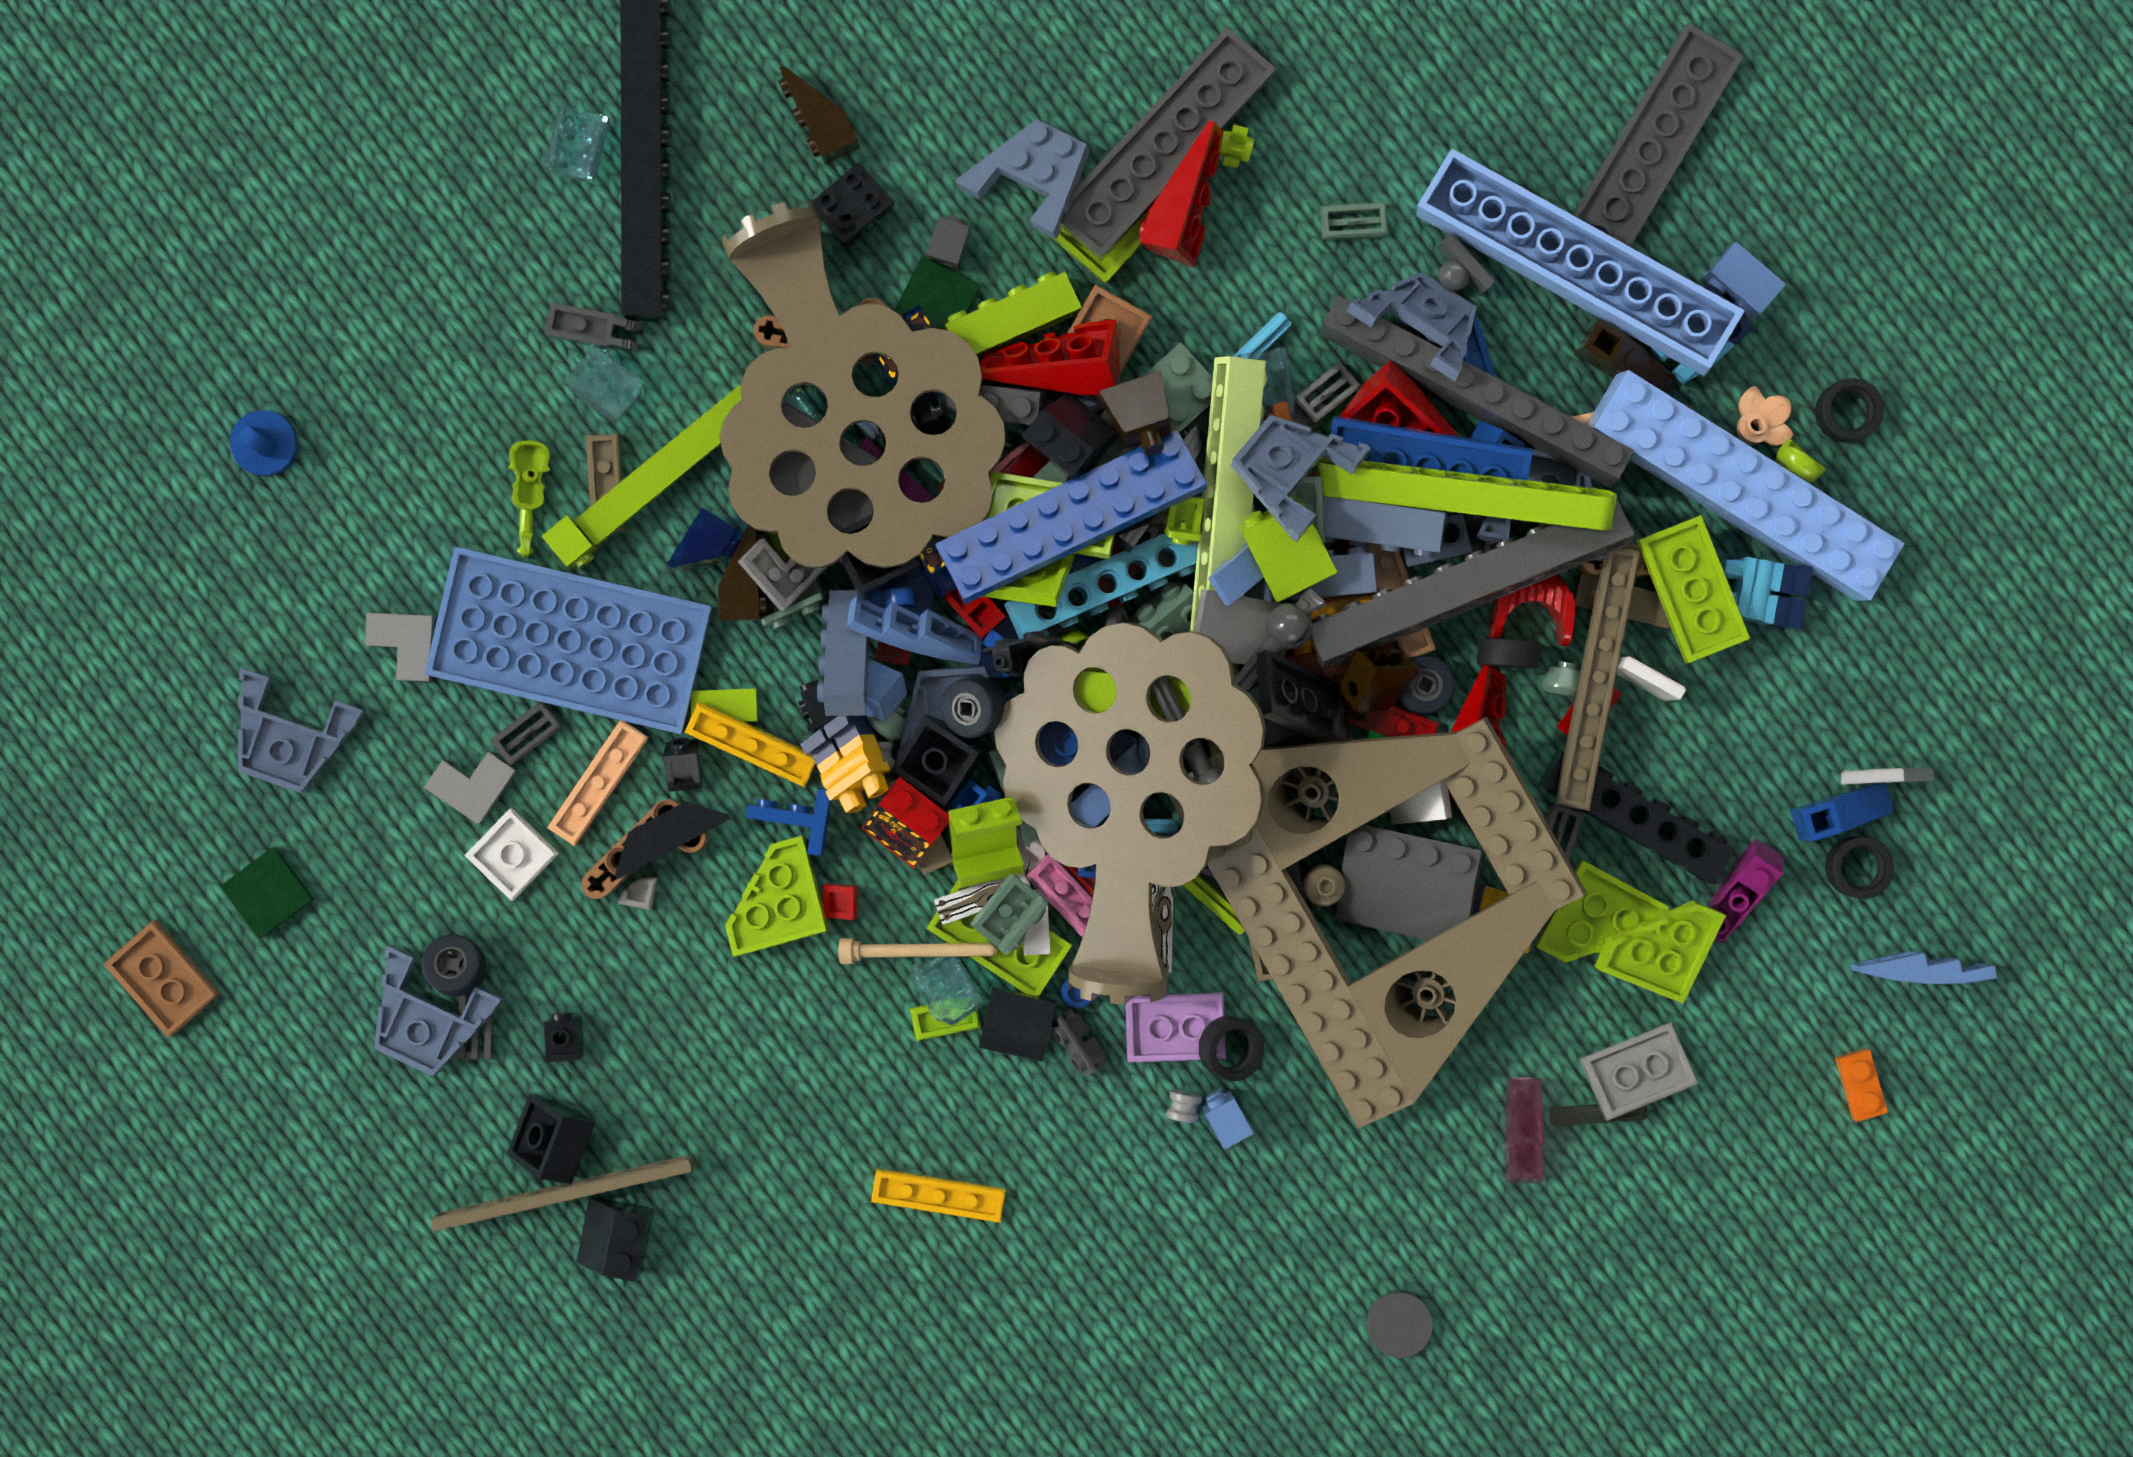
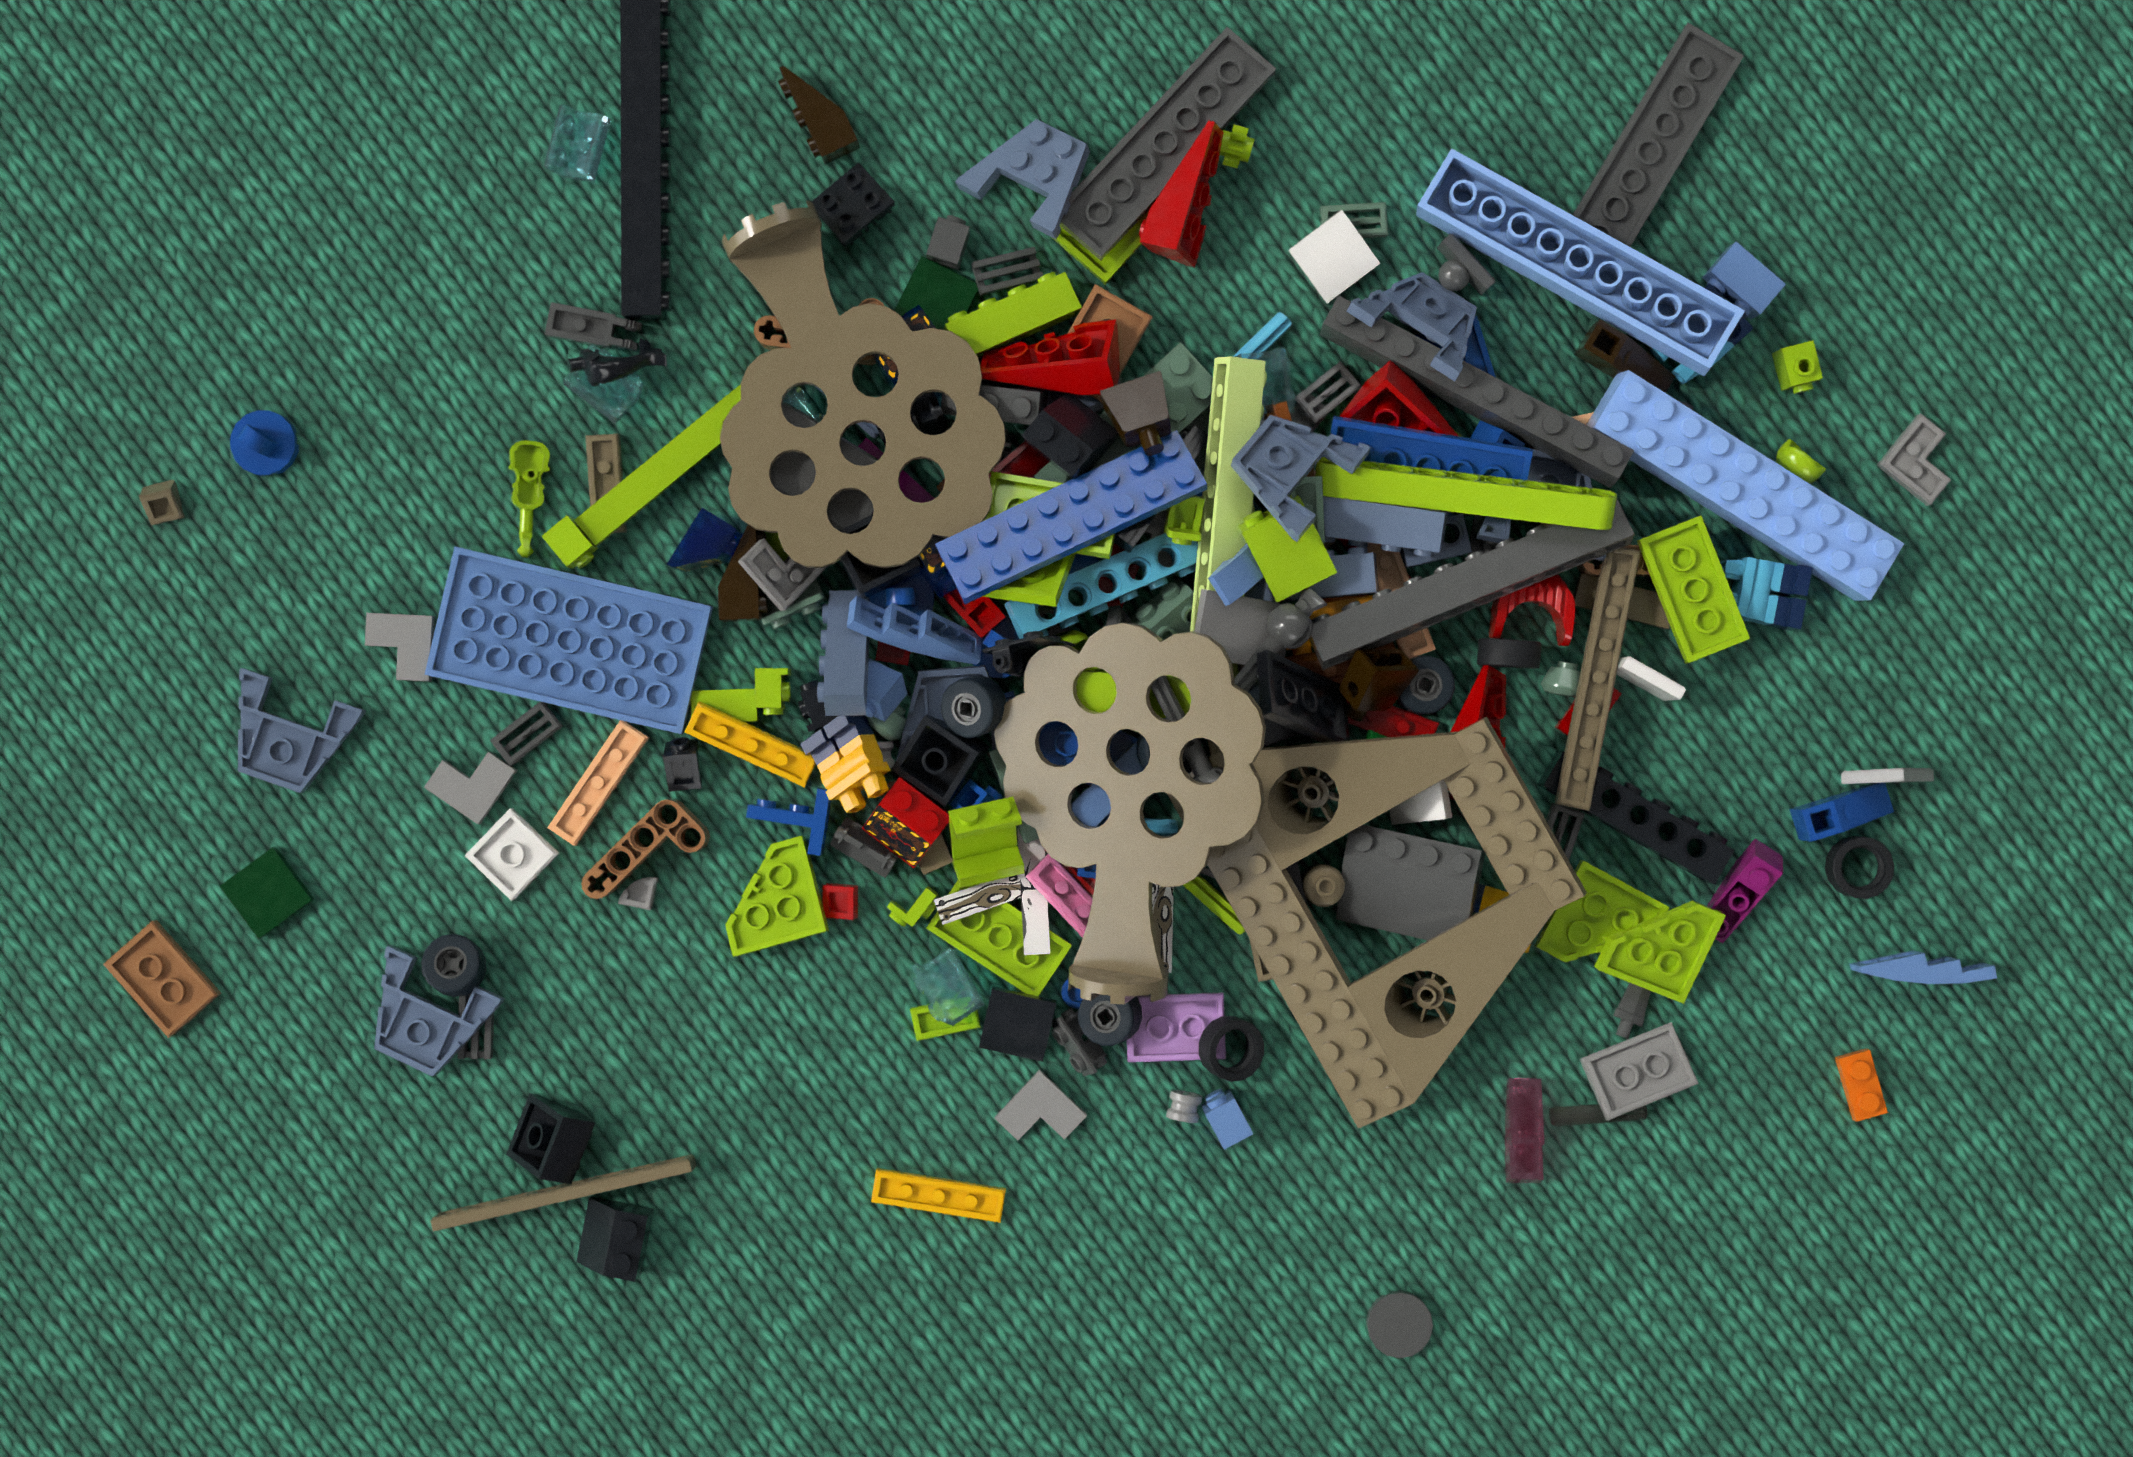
(161, 502): none -> dark tan slope
(573, 1047): black brick -> none
(606, 369): none -> black animal
(666, 834): black sticker -> none
(772, 690): none -> lime brick
(852, 950): tan piece -> none
(863, 848): none -> dark grey hinge
(922, 907): none -> lime bracket
(1010, 914): sand green bracket -> none
(1033, 264): none -> dark grey tile
(1040, 1099): none -> light grey tile
(1121, 1024): none -> black wheel
(1334, 256): none -> white tile
(1631, 1009): none -> dark grey bar
(1766, 415): light nougat plate -> none
(1797, 367): none -> lime brick
(1874, 408): black tyre -> none
(1908, 462): none -> light grey tile

